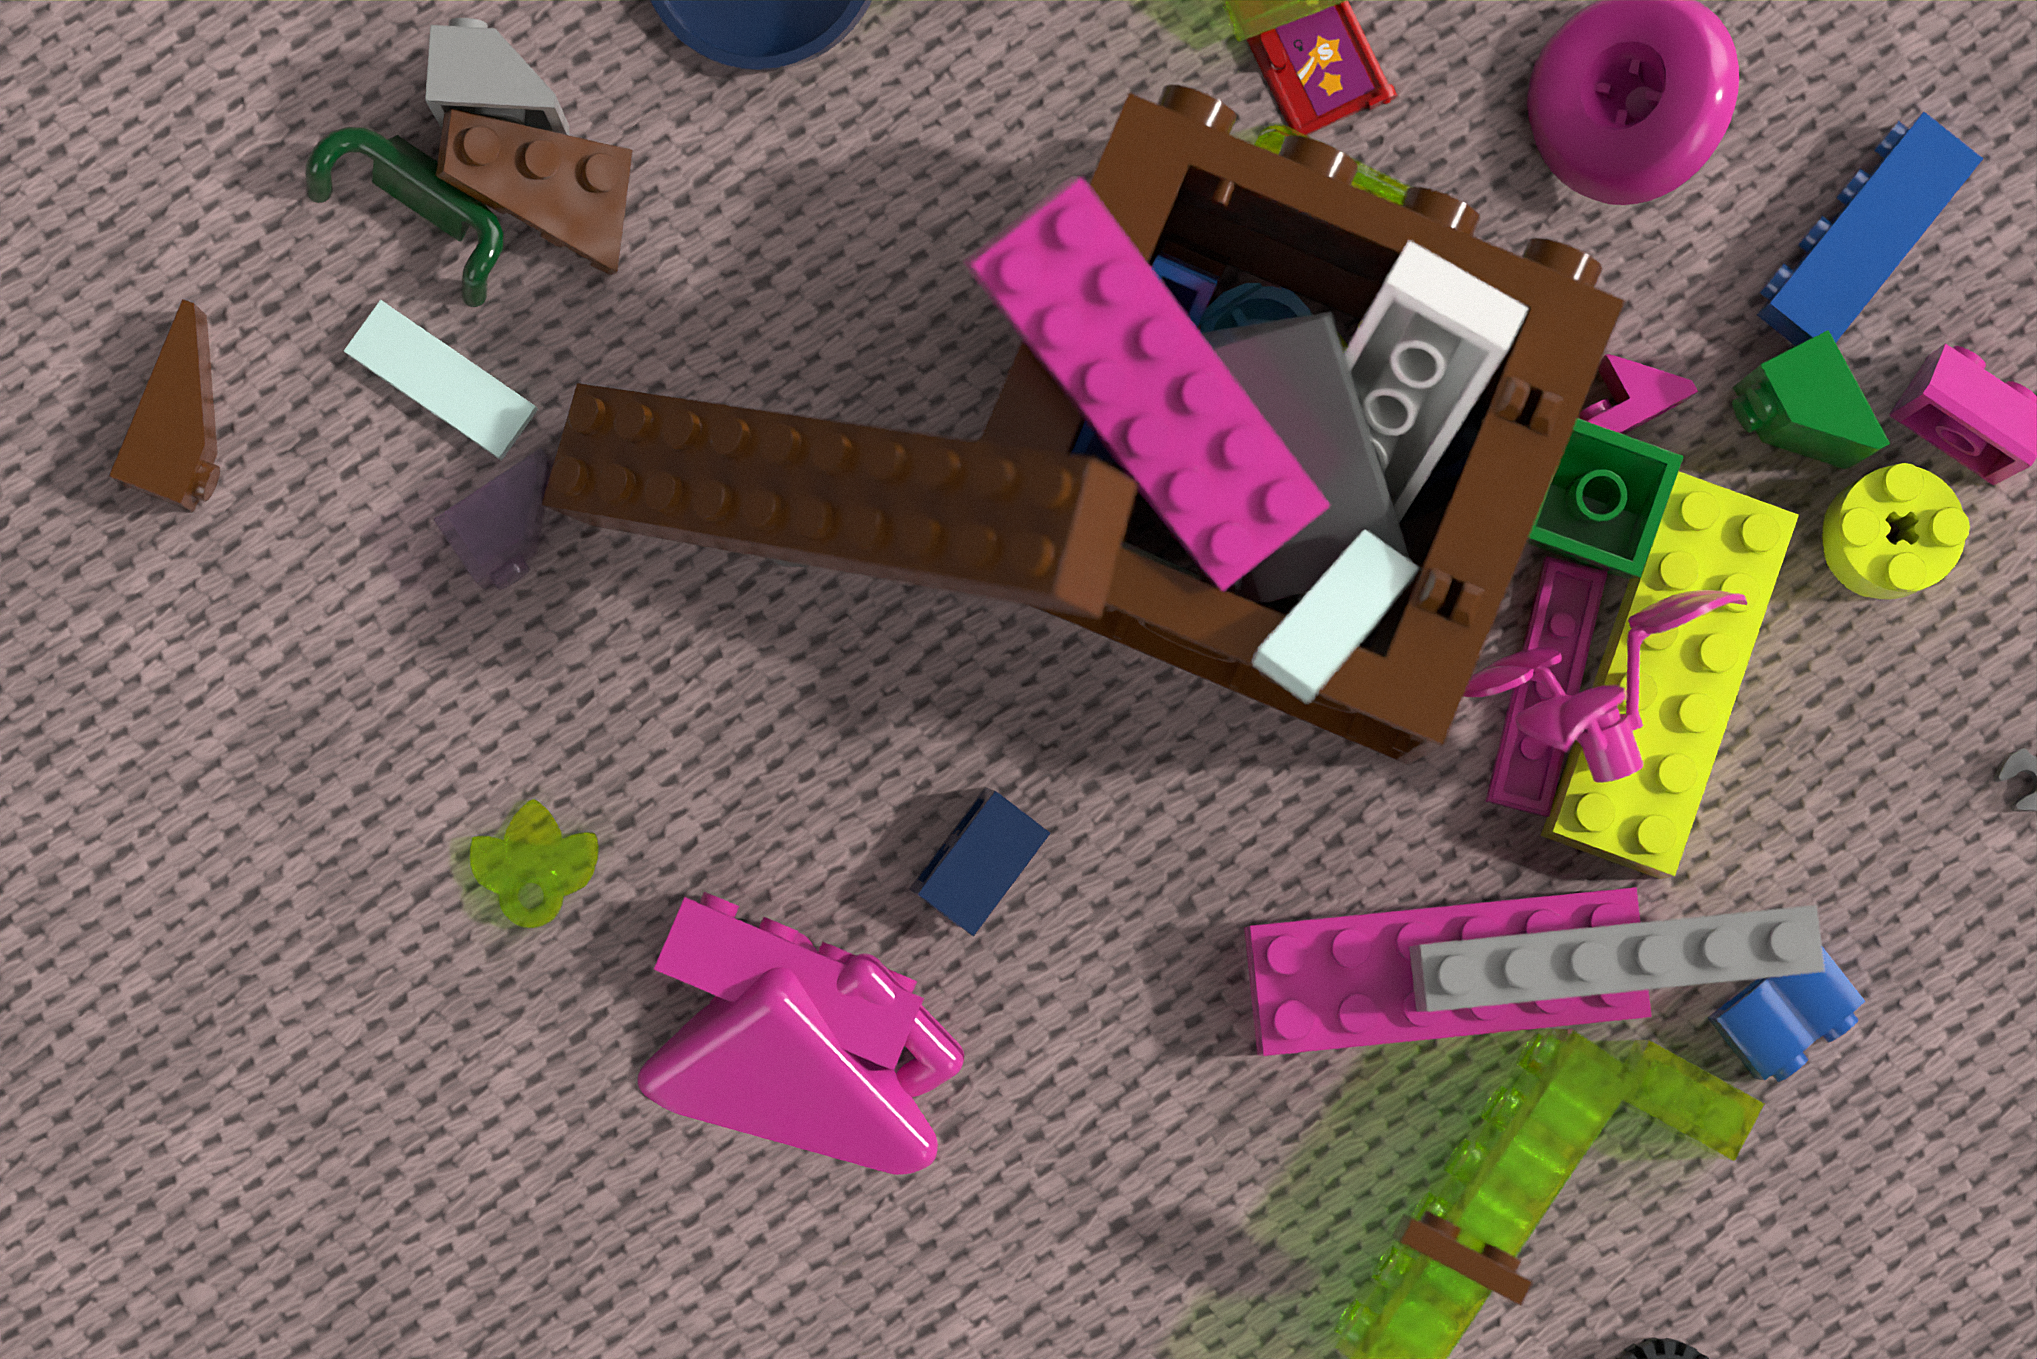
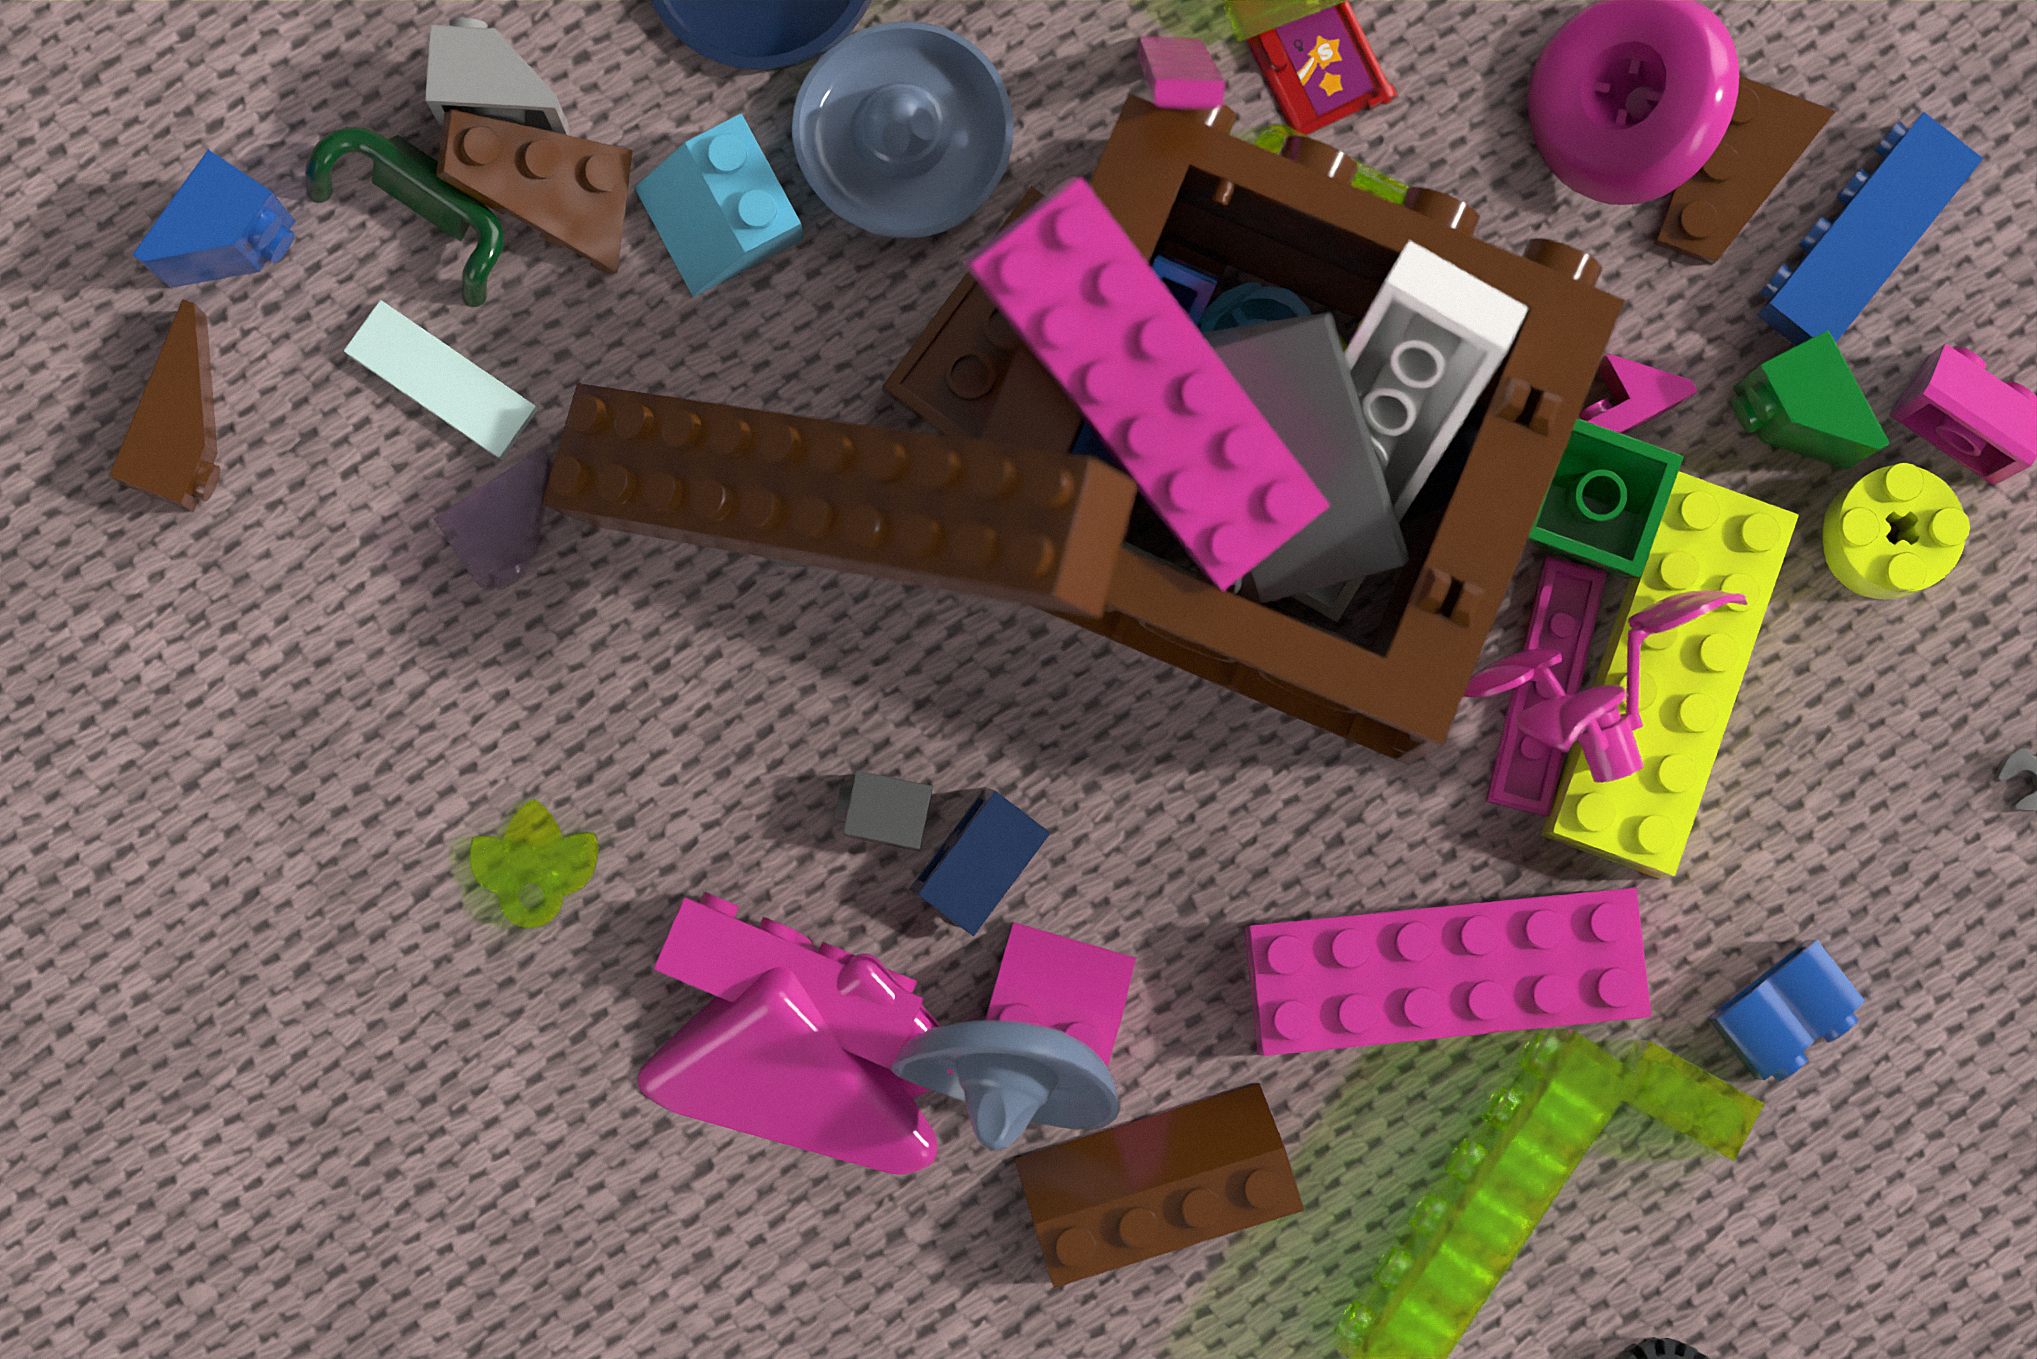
(216, 227): none -> blue slope
(719, 206): none -> medium azure slope
(884, 810): none -> dark grey brick
(903, 129): none -> sand blue hat
(960, 357): none -> reddish brown wing
(1012, 1077): none -> sand blue hat
(1062, 987): none -> dark pink slope
(1158, 1185): none -> reddish brown slope
(1180, 72): none -> dark pink tile
(1335, 616): light aqua tile -> none
(1489, 1268): reddish brown plate -> none
(1616, 958): light grey brick -> none
(1754, 155): none -> reddish brown wing

